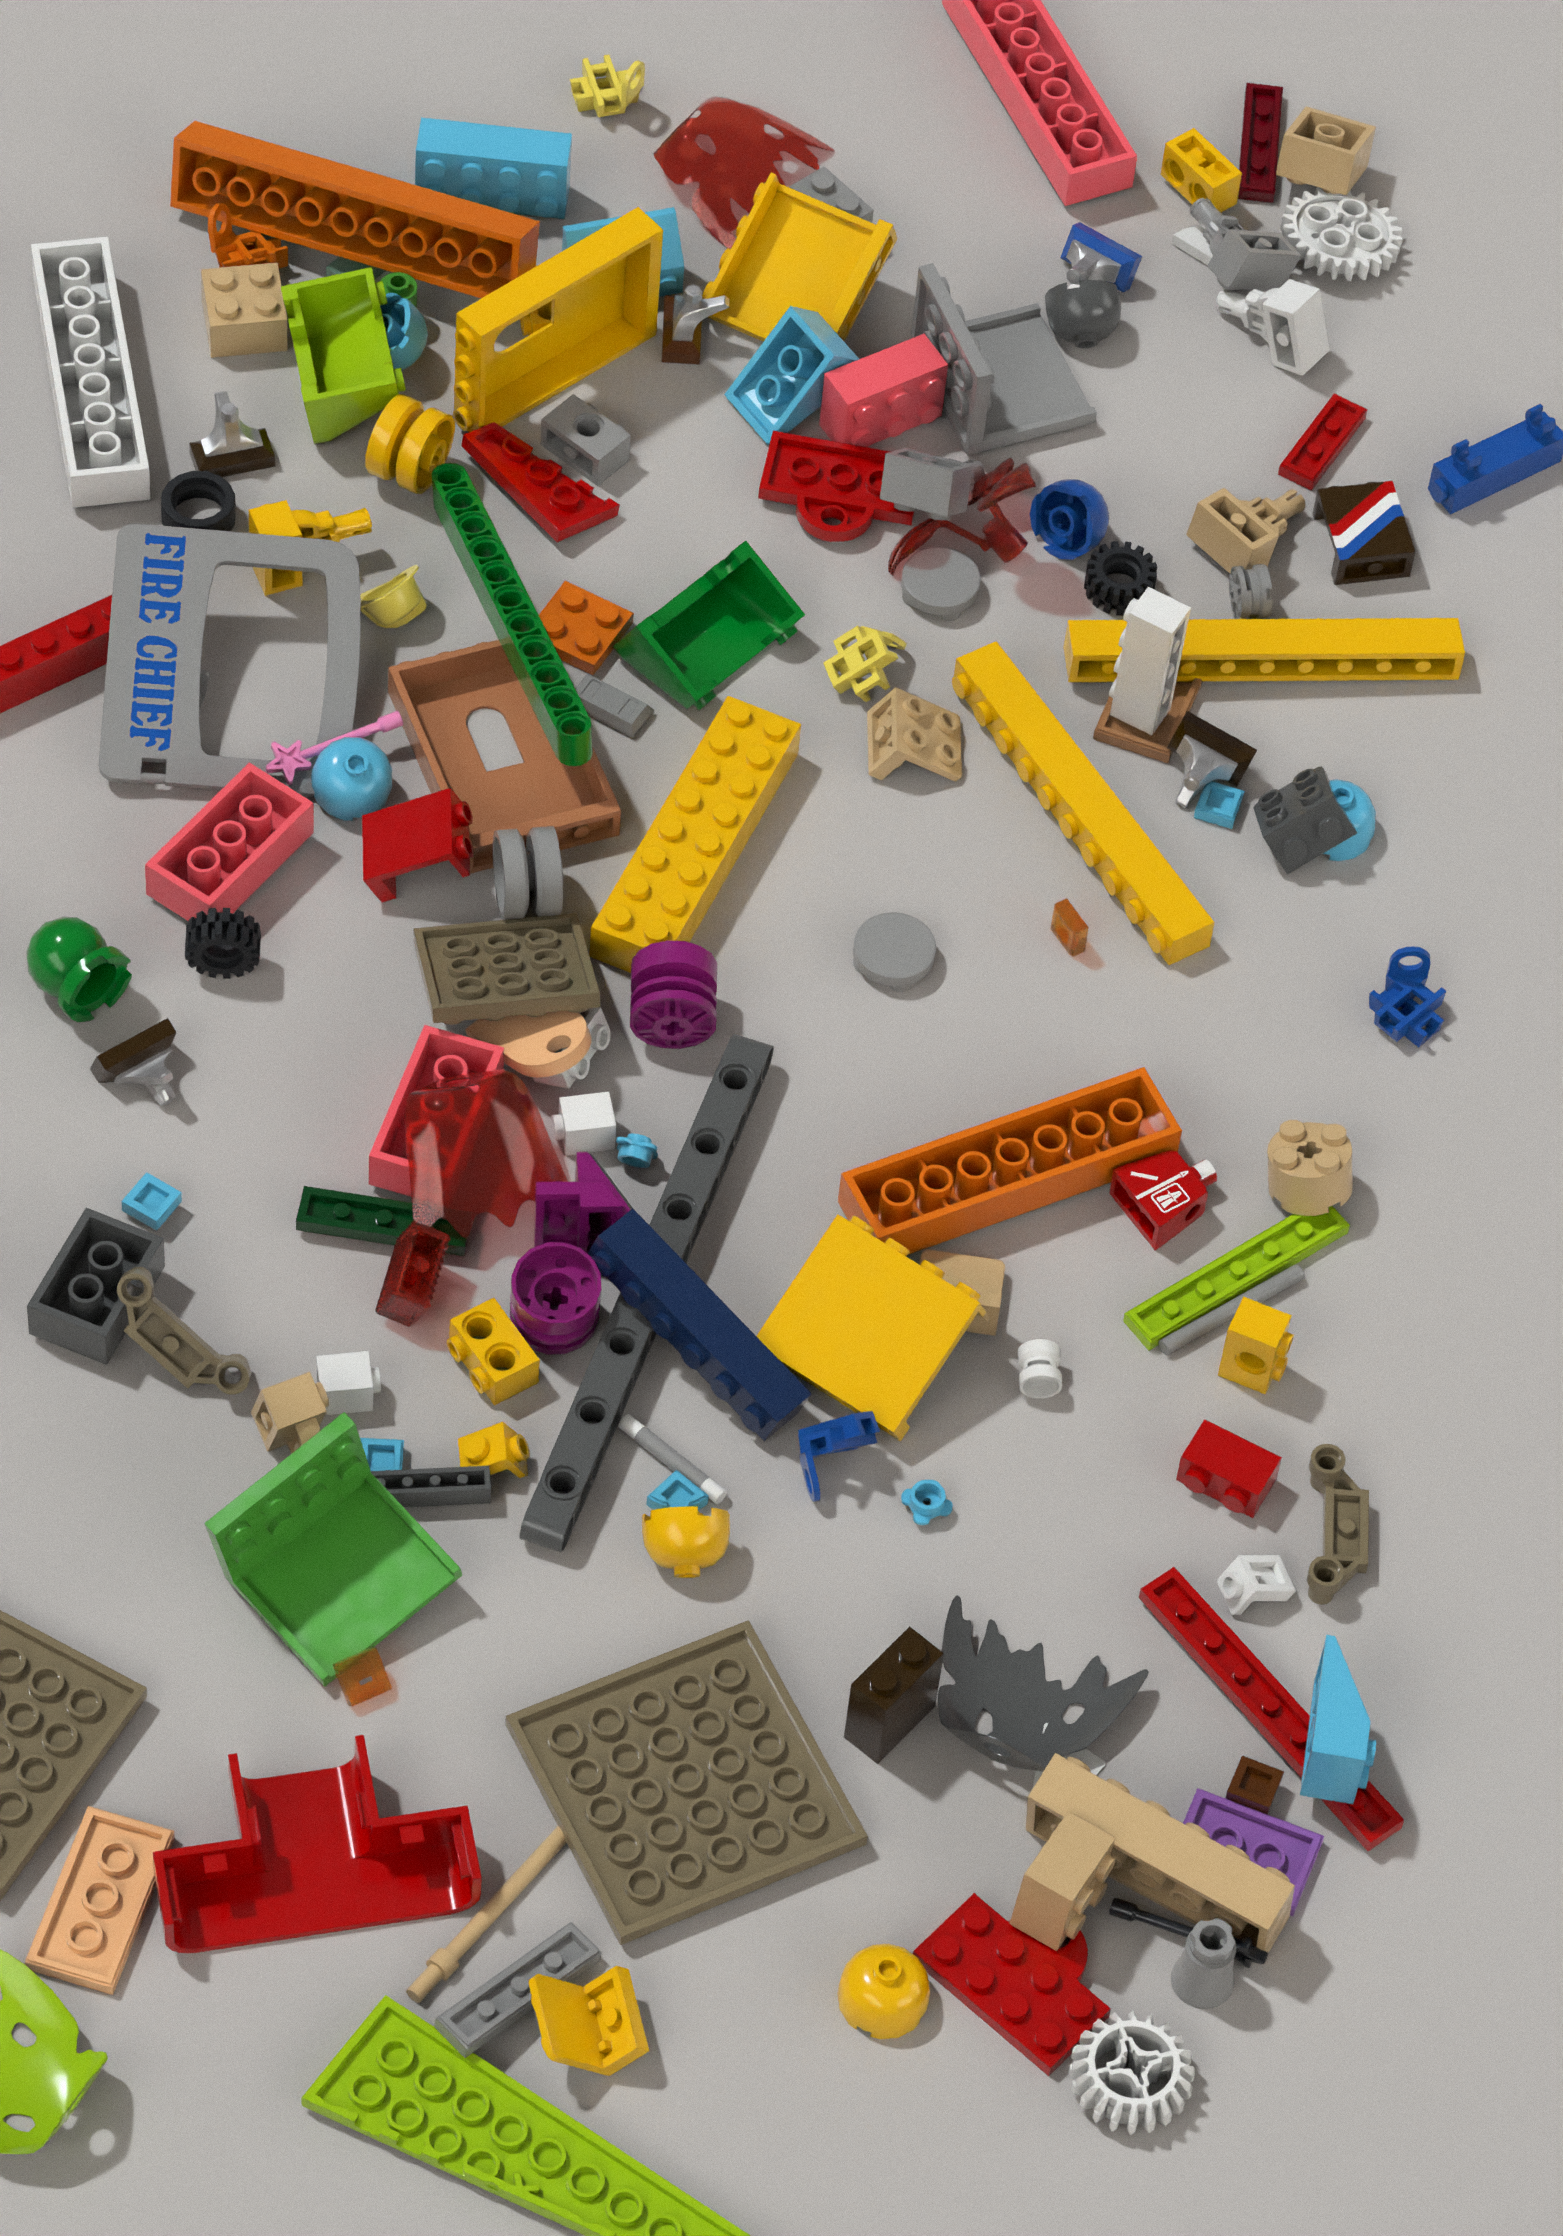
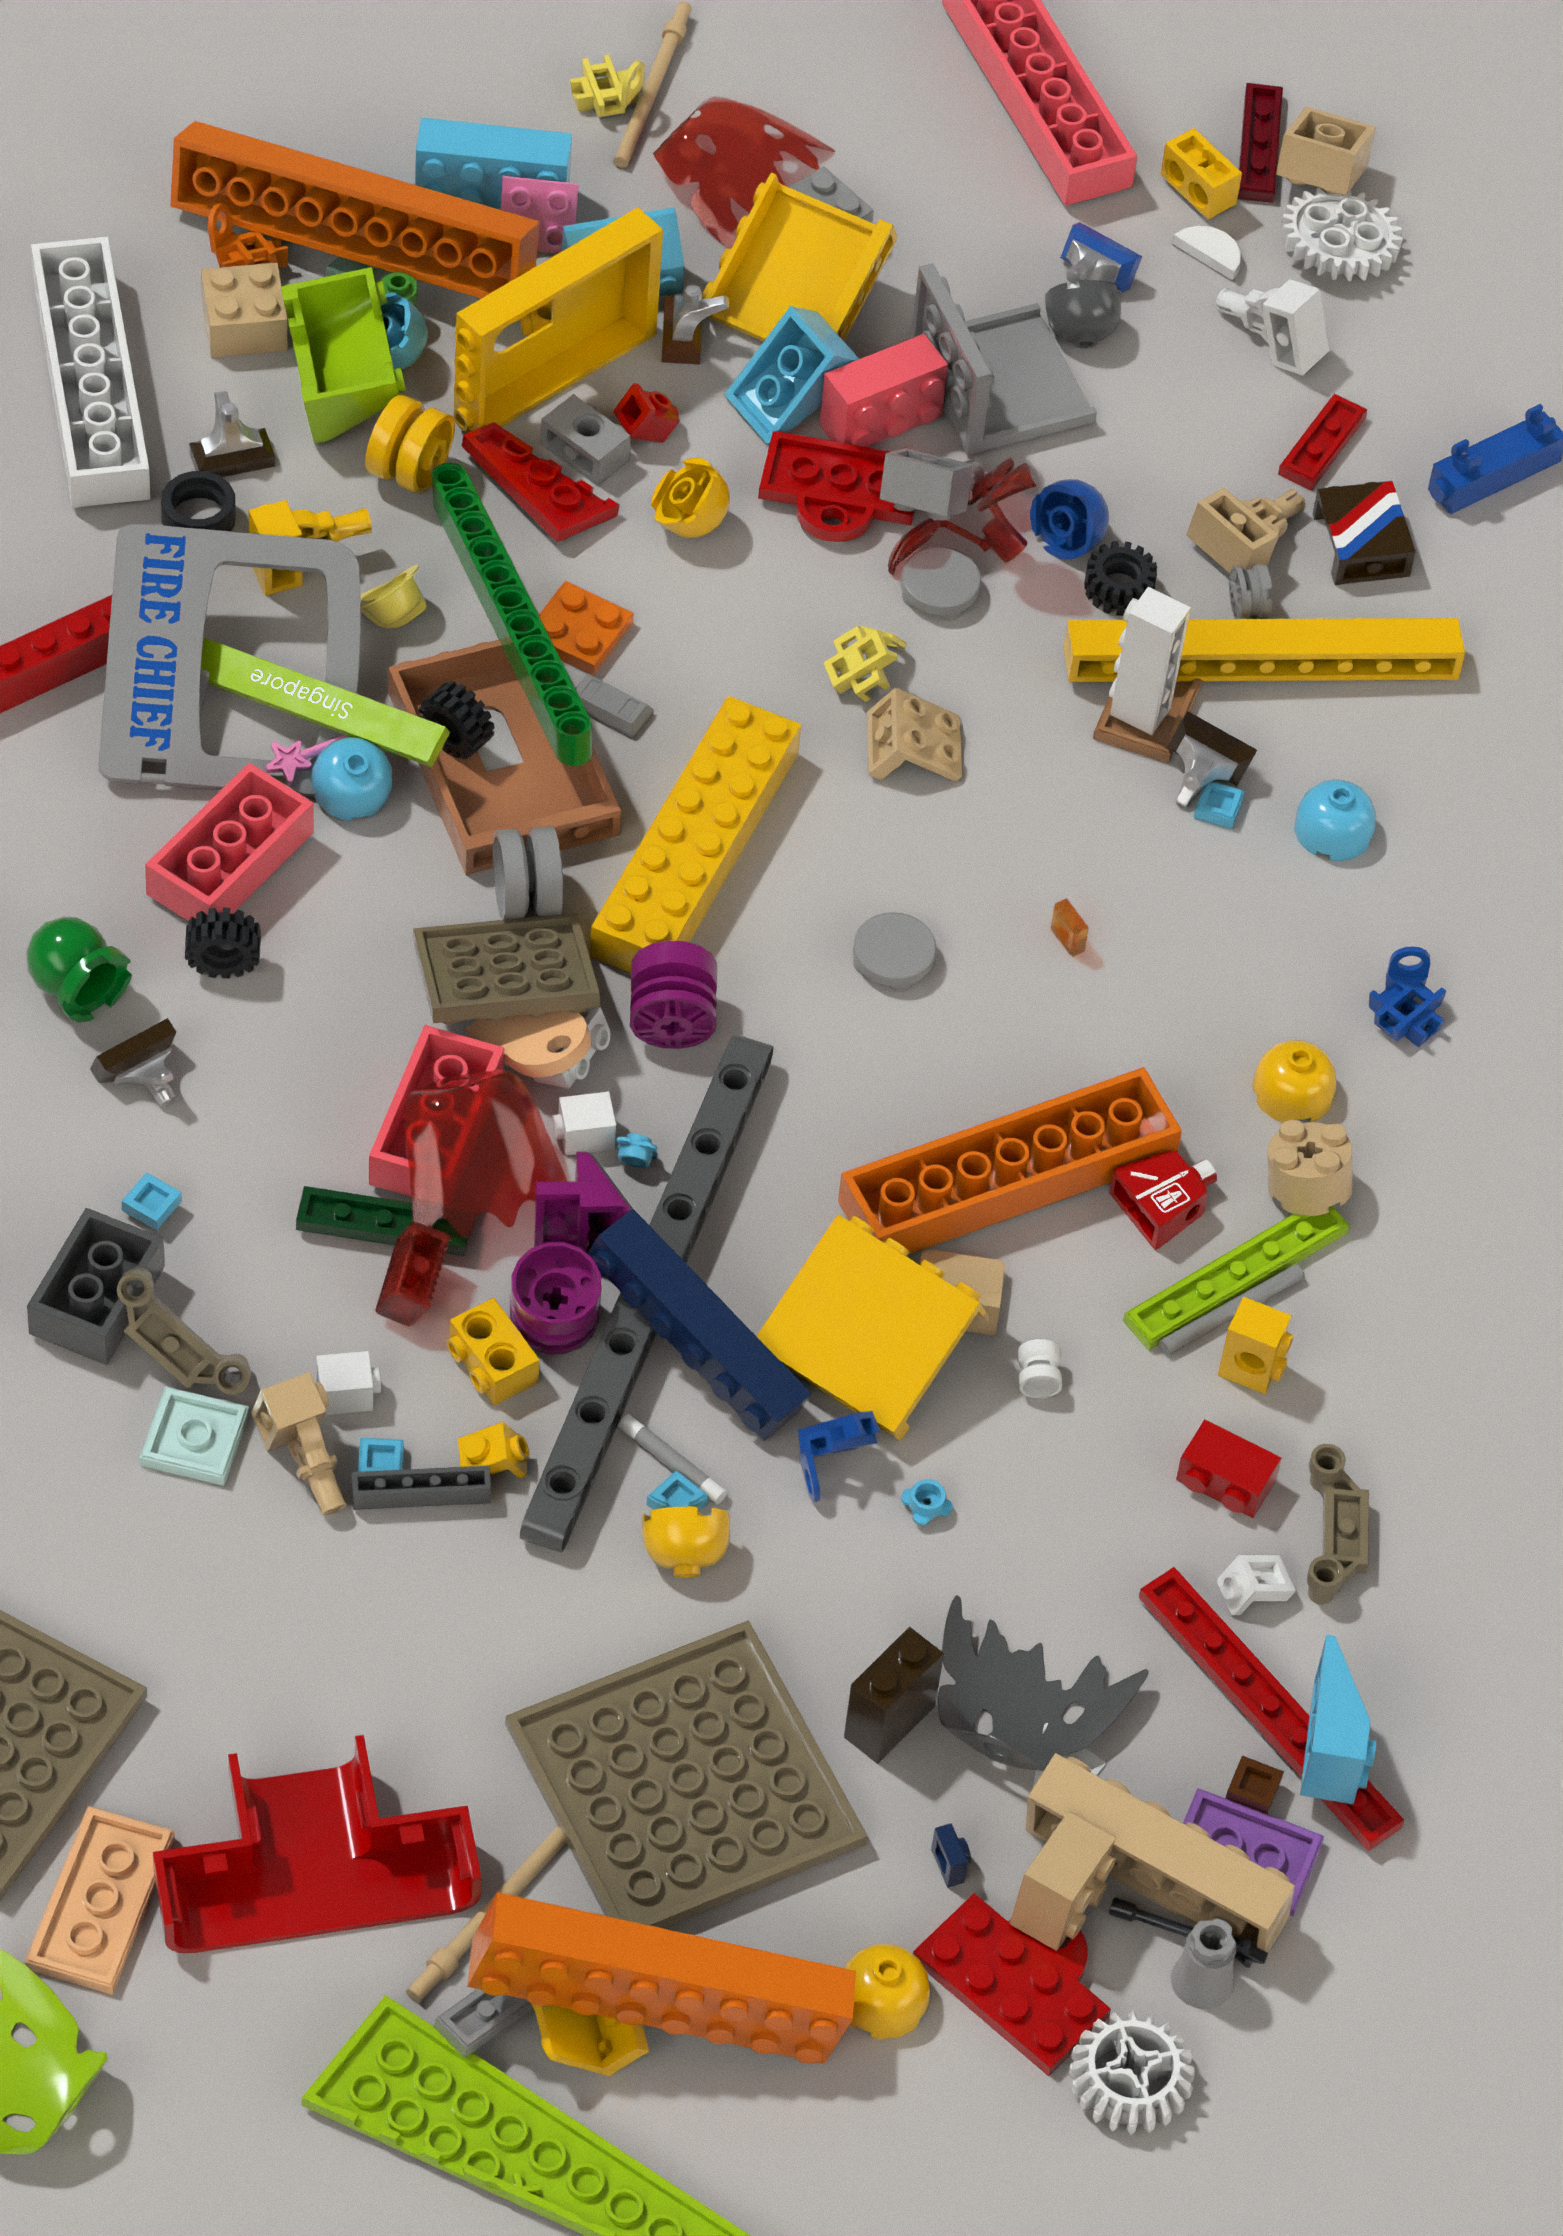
(194, 1436): none -> light aqua tile
(322, 703): none -> lime tile
(328, 1552): bright green bracket -> none
(362, 1676): clear orange tile -> none
(415, 837): red panel -> none
(461, 715): none -> black tyre
(544, 201): none -> bright pink hinge
(646, 414): none -> red brick
(661, 1978): none -> orange brick
(672, 36): none -> tan bar
(691, 499): none -> yellow cylinder
(712, 628): green windscreen -> none
(950, 1854): none -> dark blue plate
(1082, 803): yellow brick -> none
(1241, 256): light grey brick -> none
(1295, 1081): none -> yellow cylinder
(1302, 819): dark grey bracket -> none

